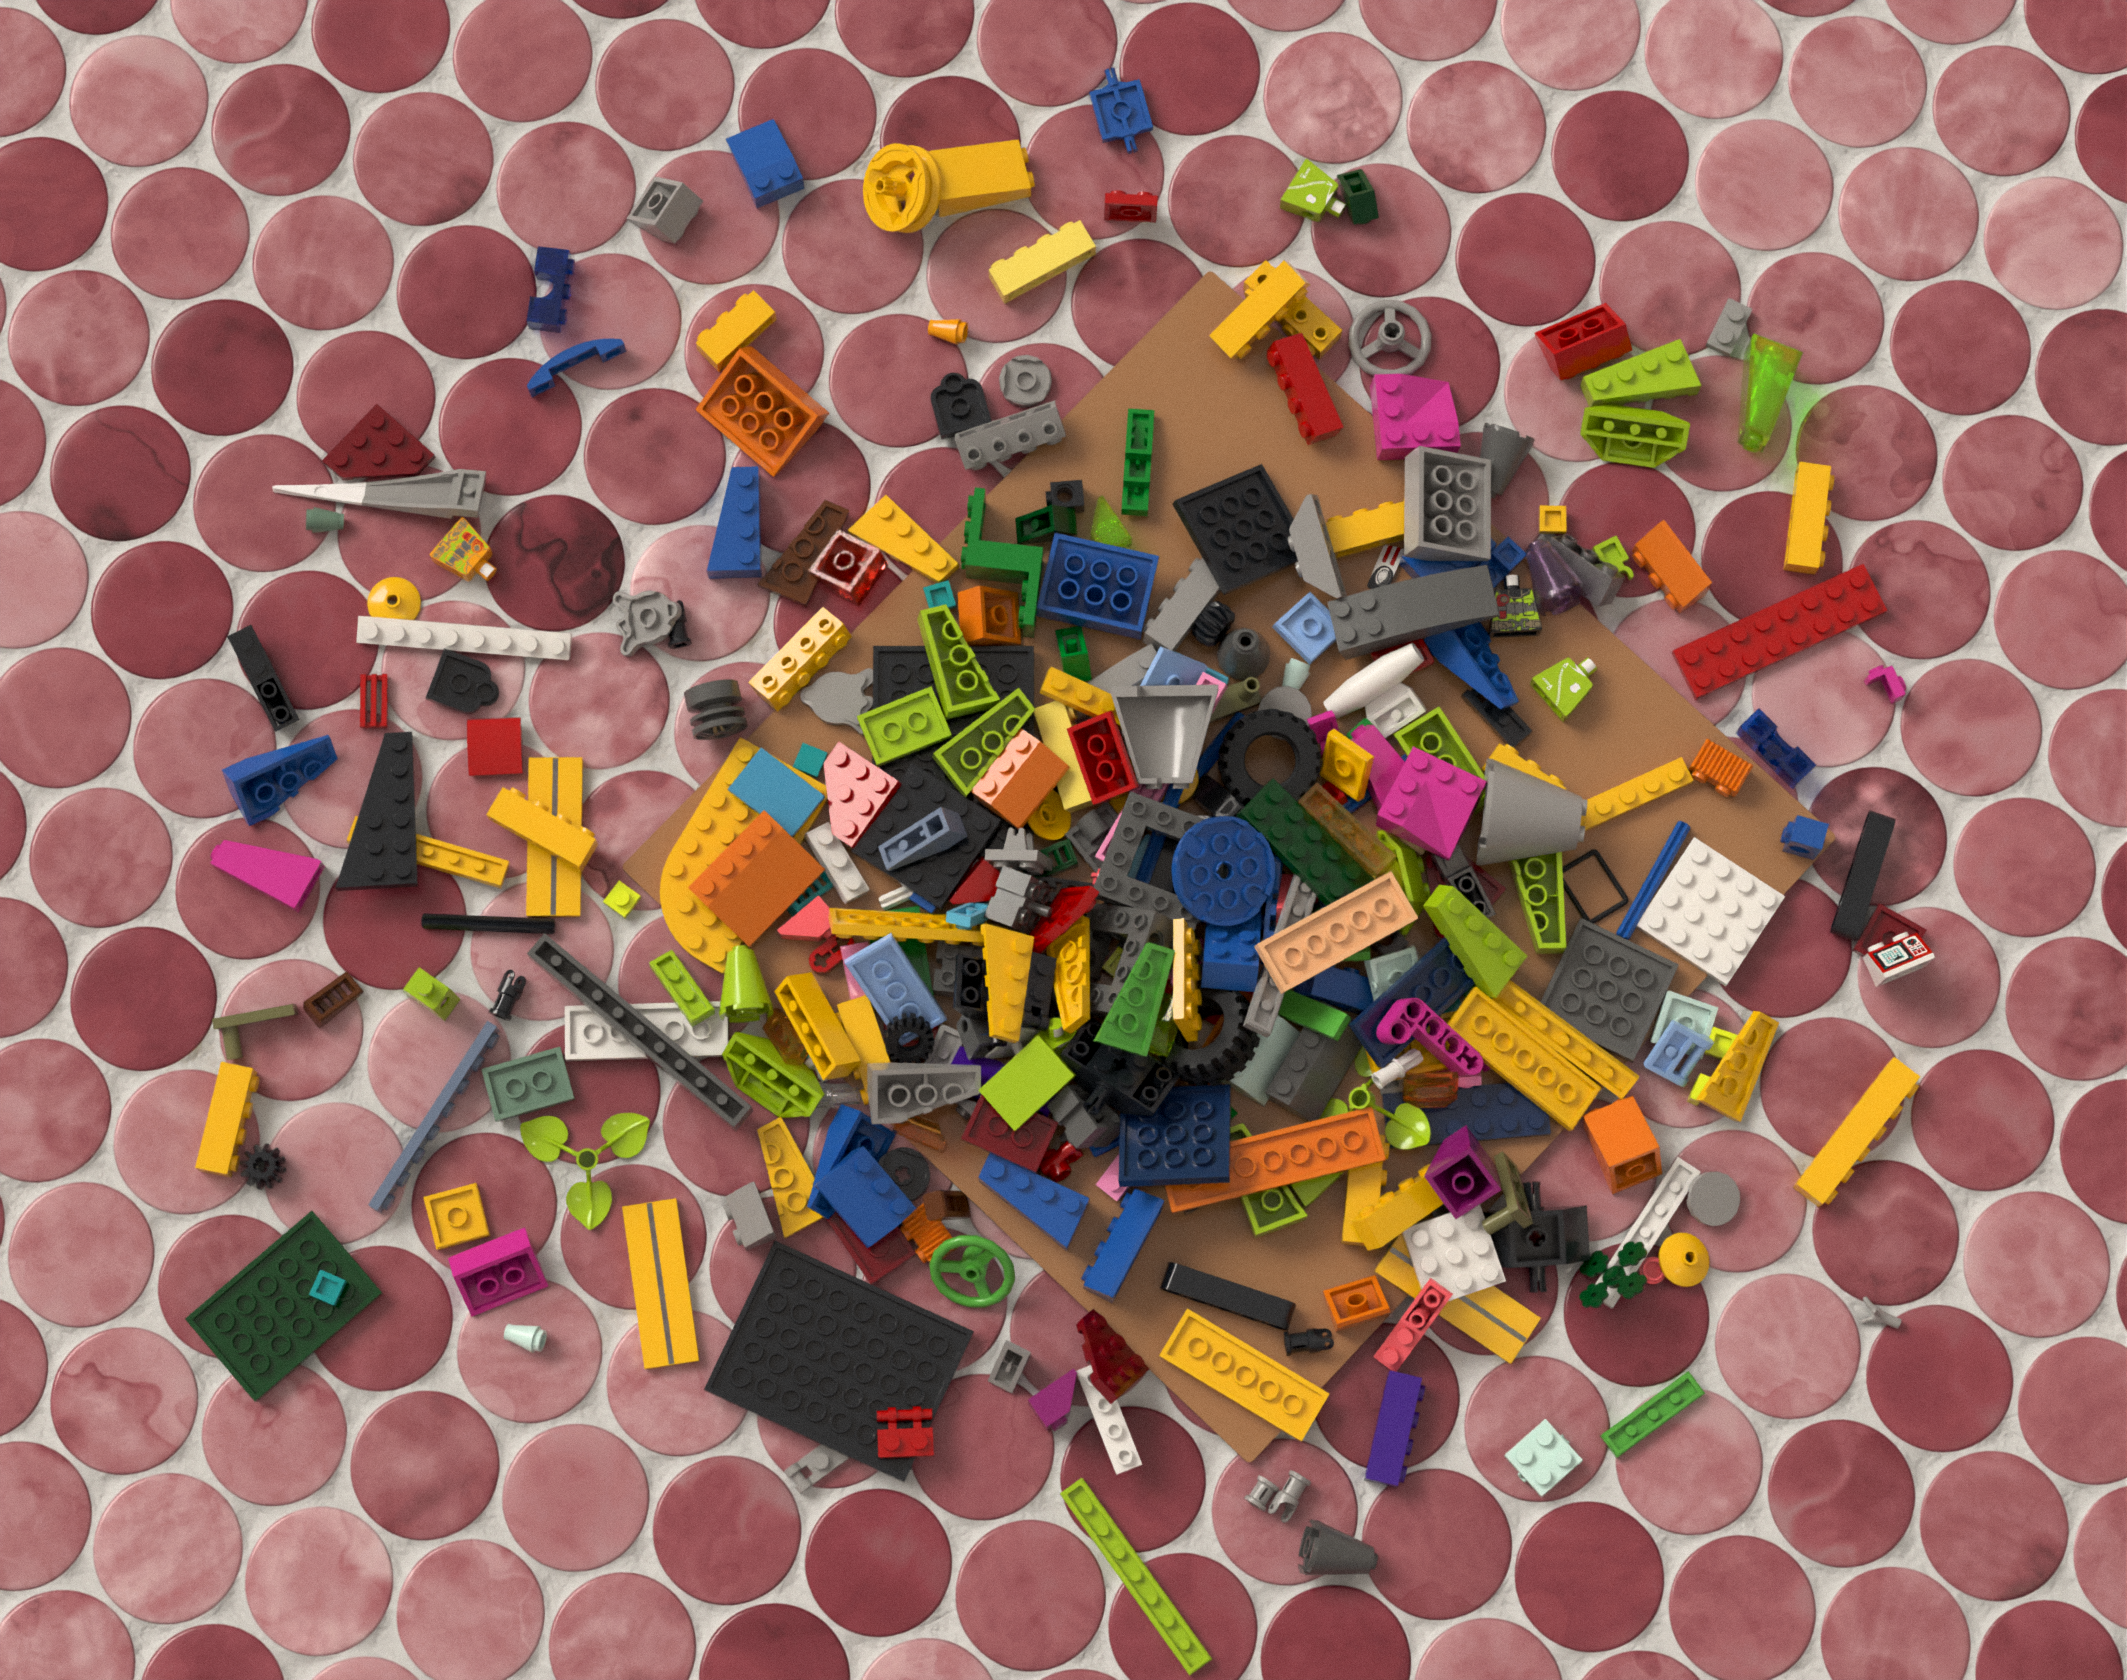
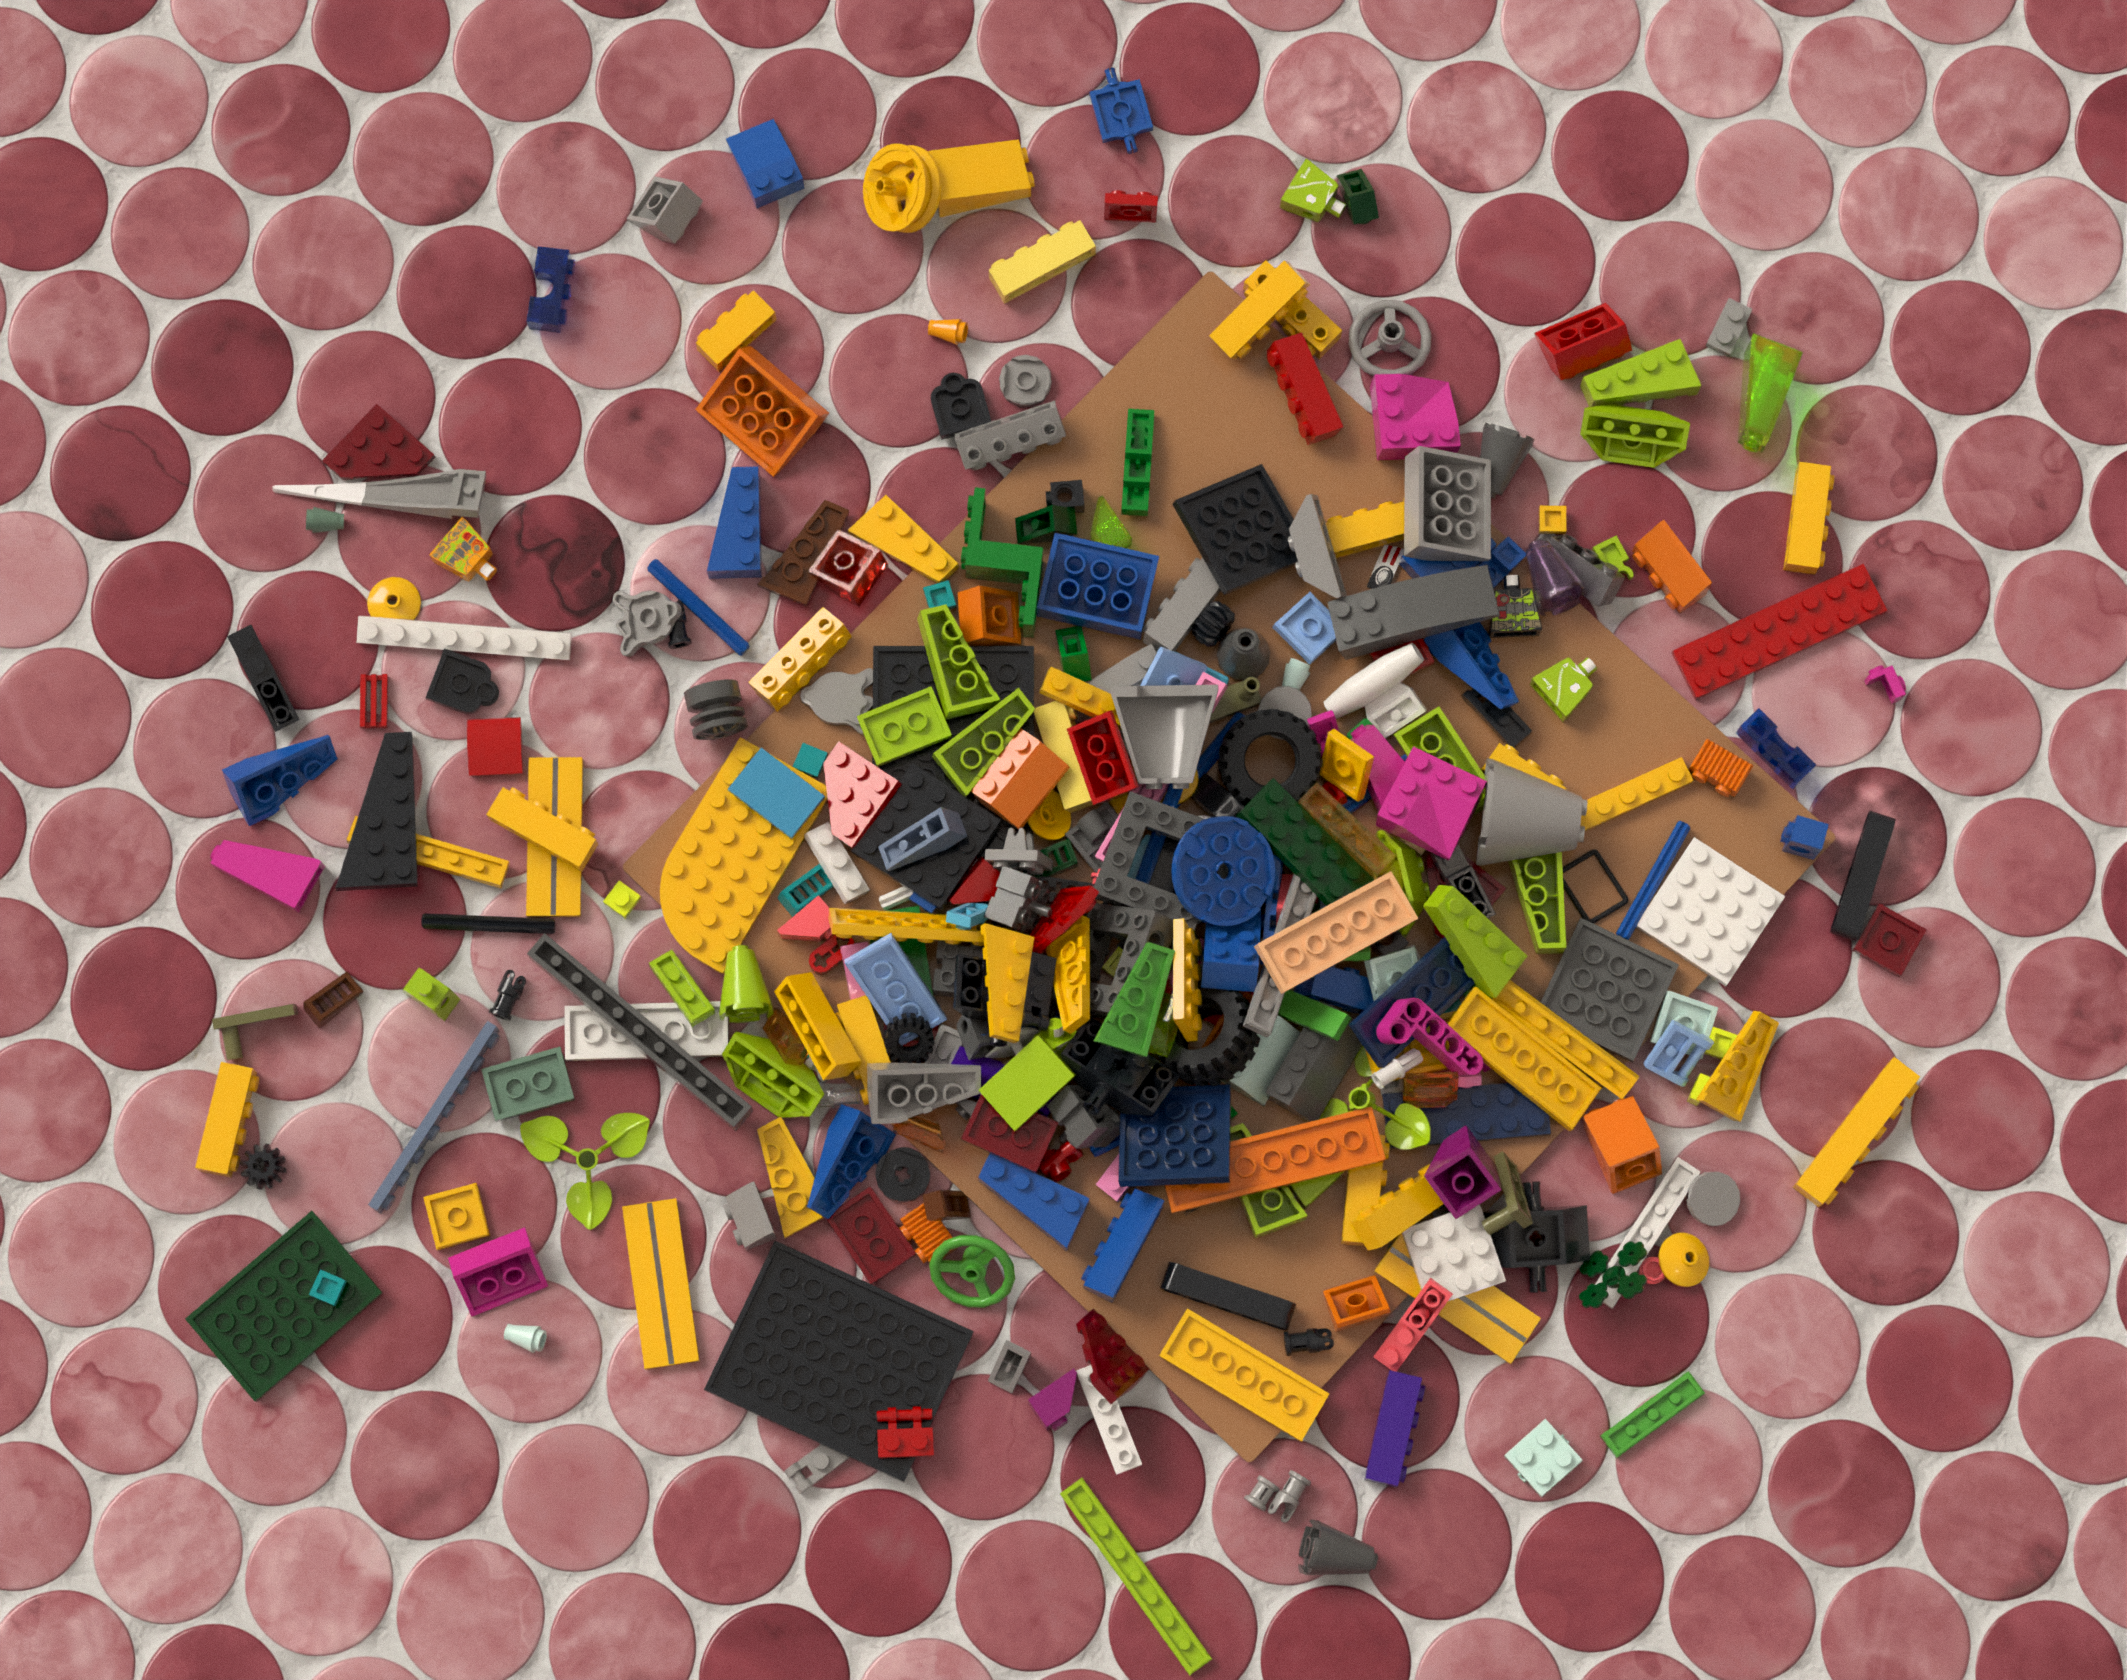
(570, 357): blue slope -> none
(698, 607): none -> blue axle
(756, 878): orange slope -> none
(865, 1196): blue slope -> none
(1878, 1315): light grey bar -> none
(1897, 958): white slope -> none

